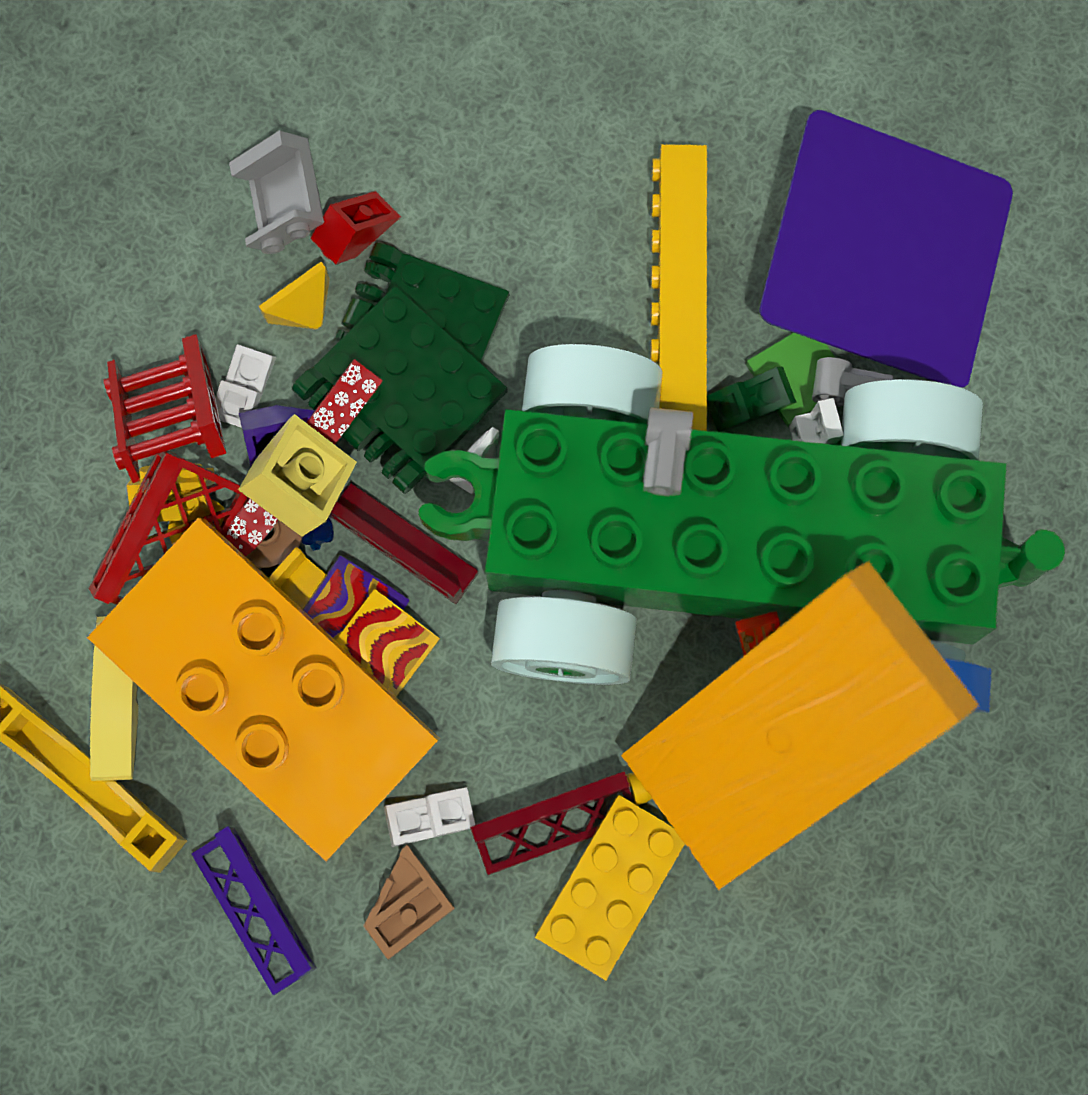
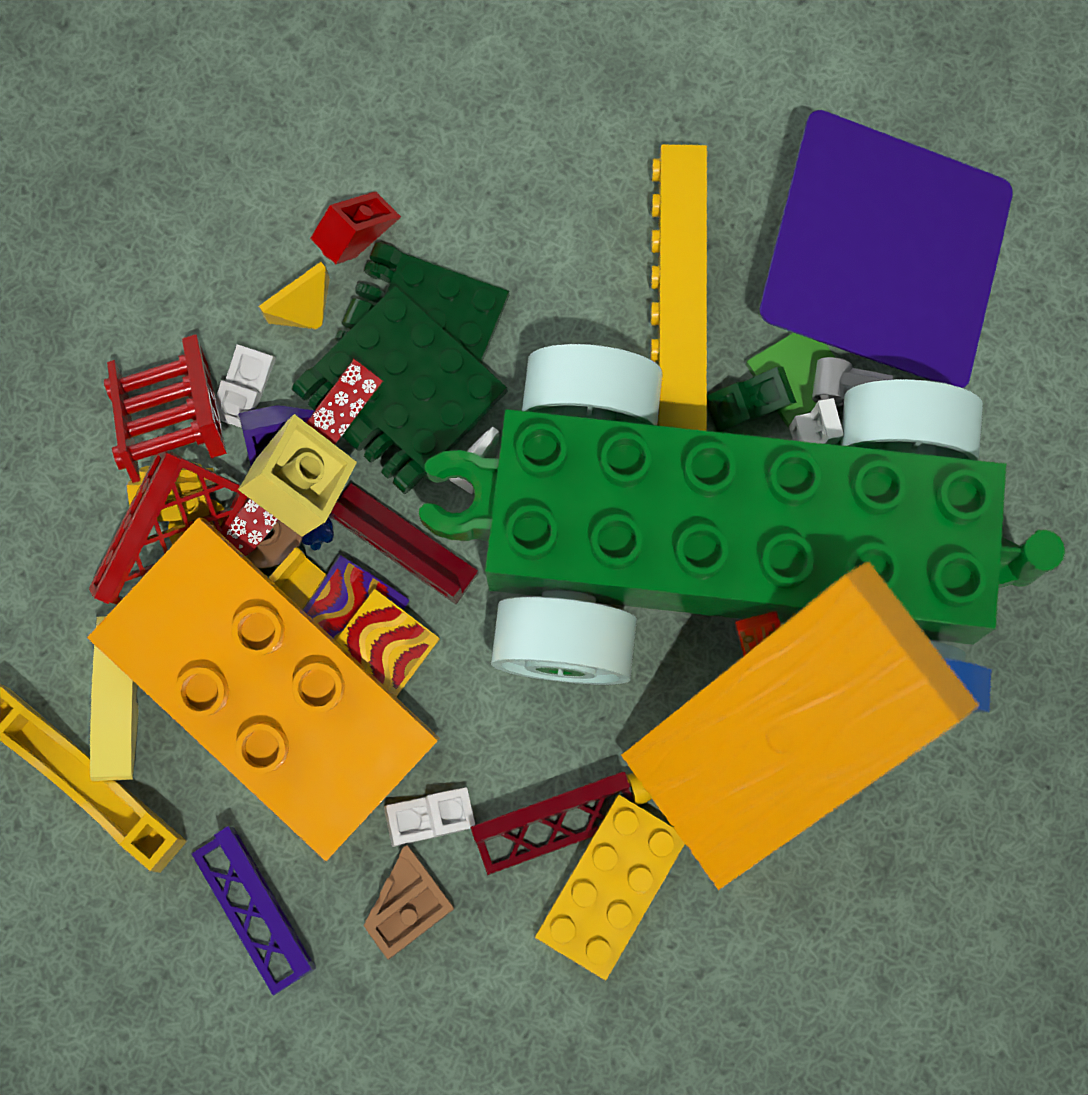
(281, 190): light grey panel -> none
(666, 441): light grey piece -> none

